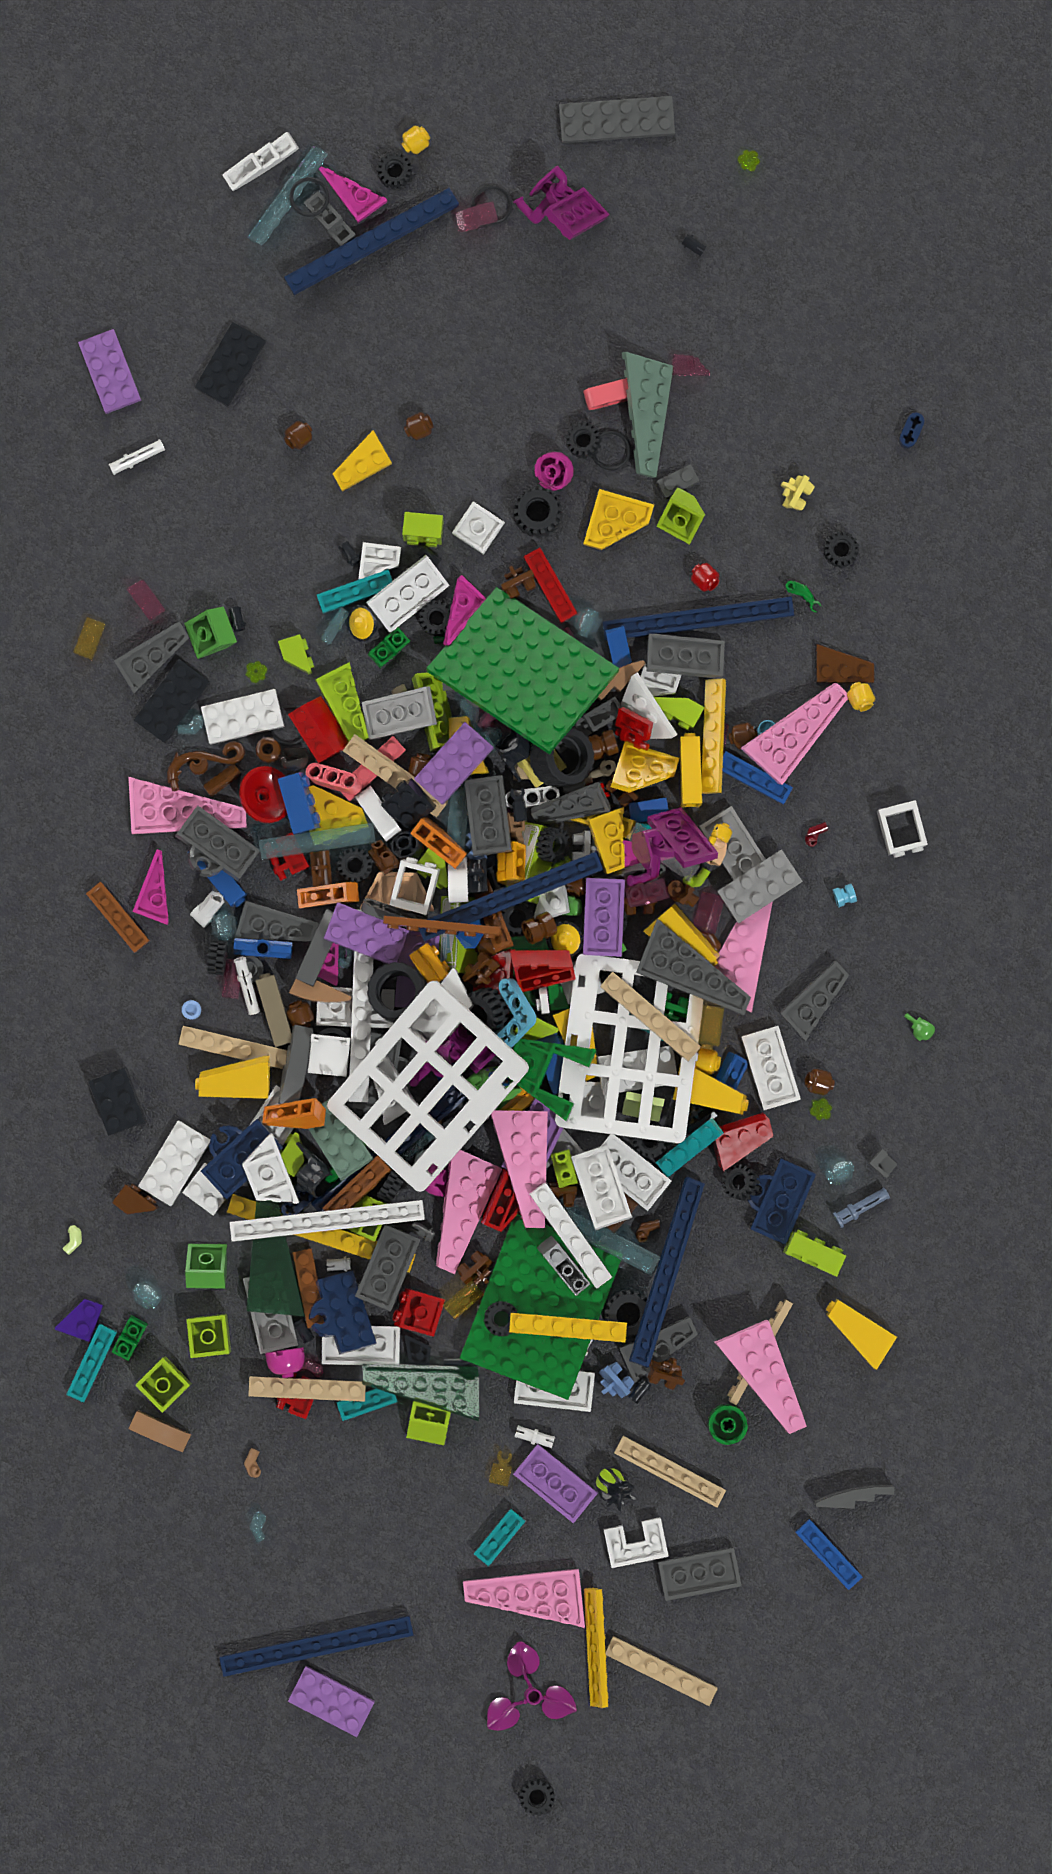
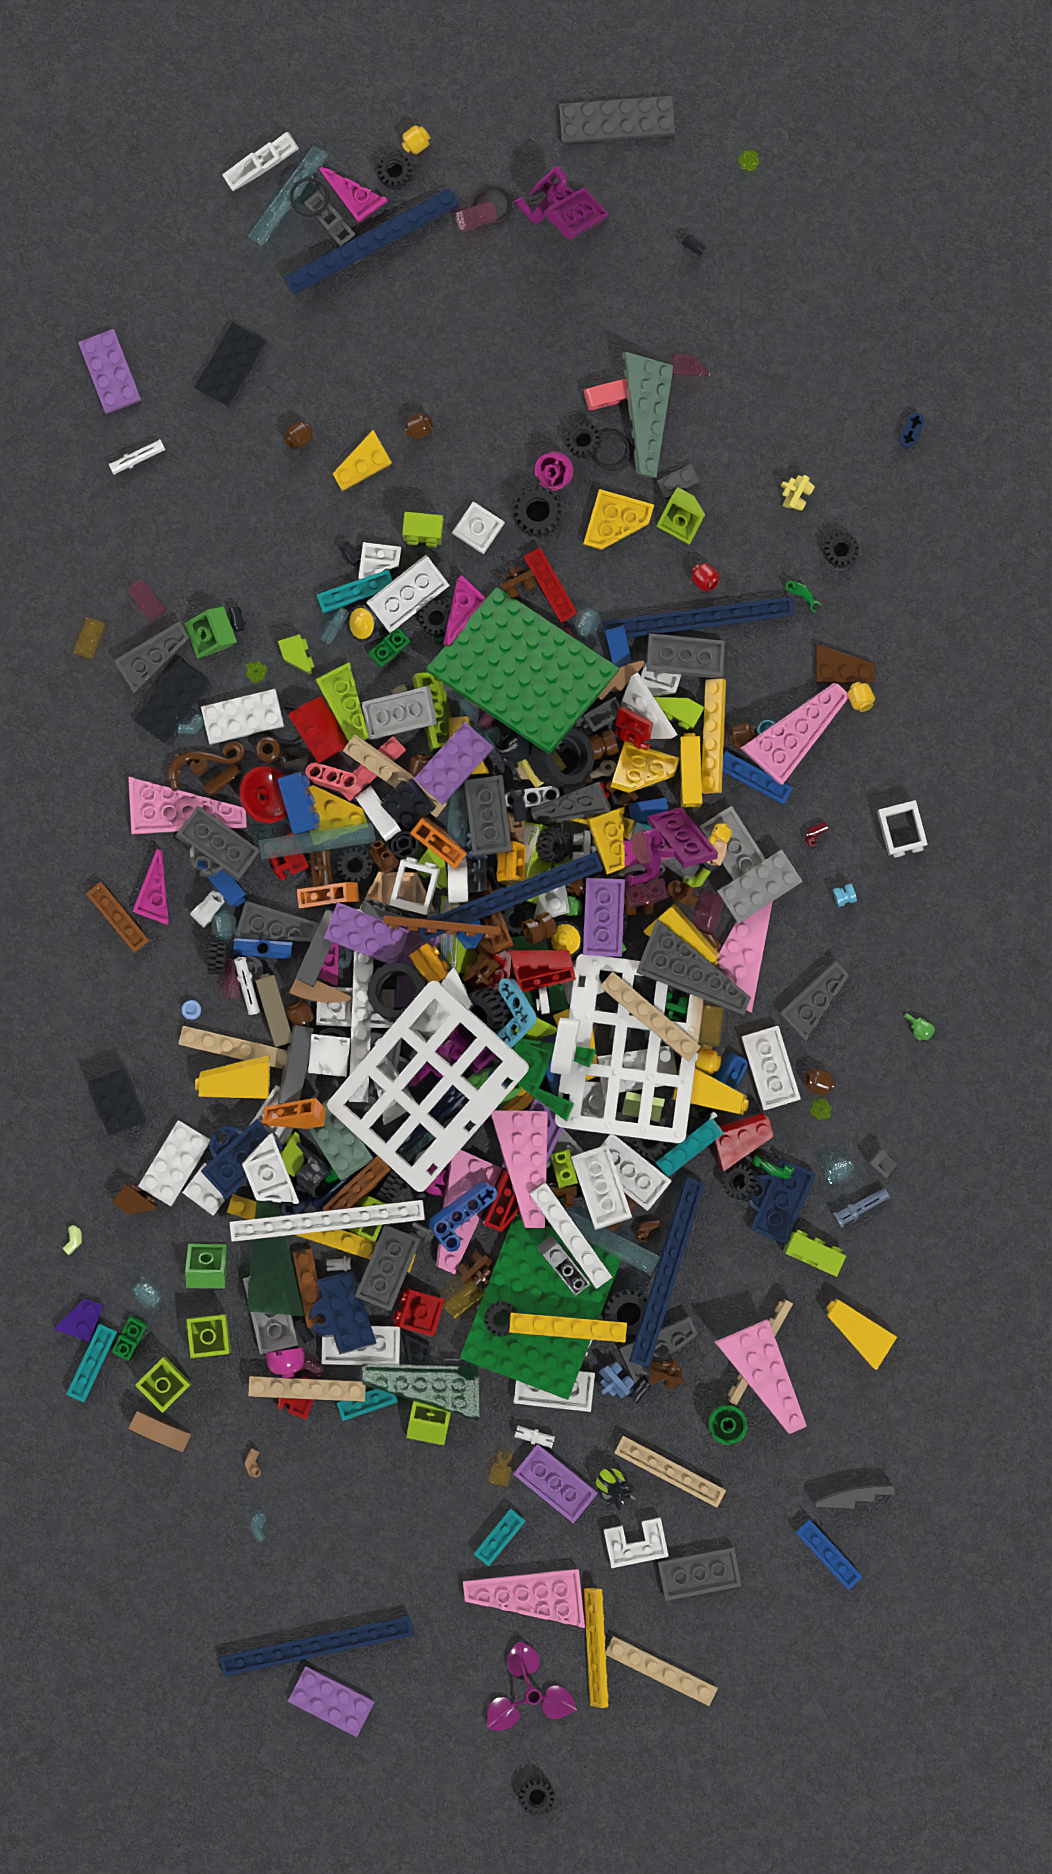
(464, 1213): none -> blue beam
(565, 1046): none -> white beam
(785, 1172): none -> green arm

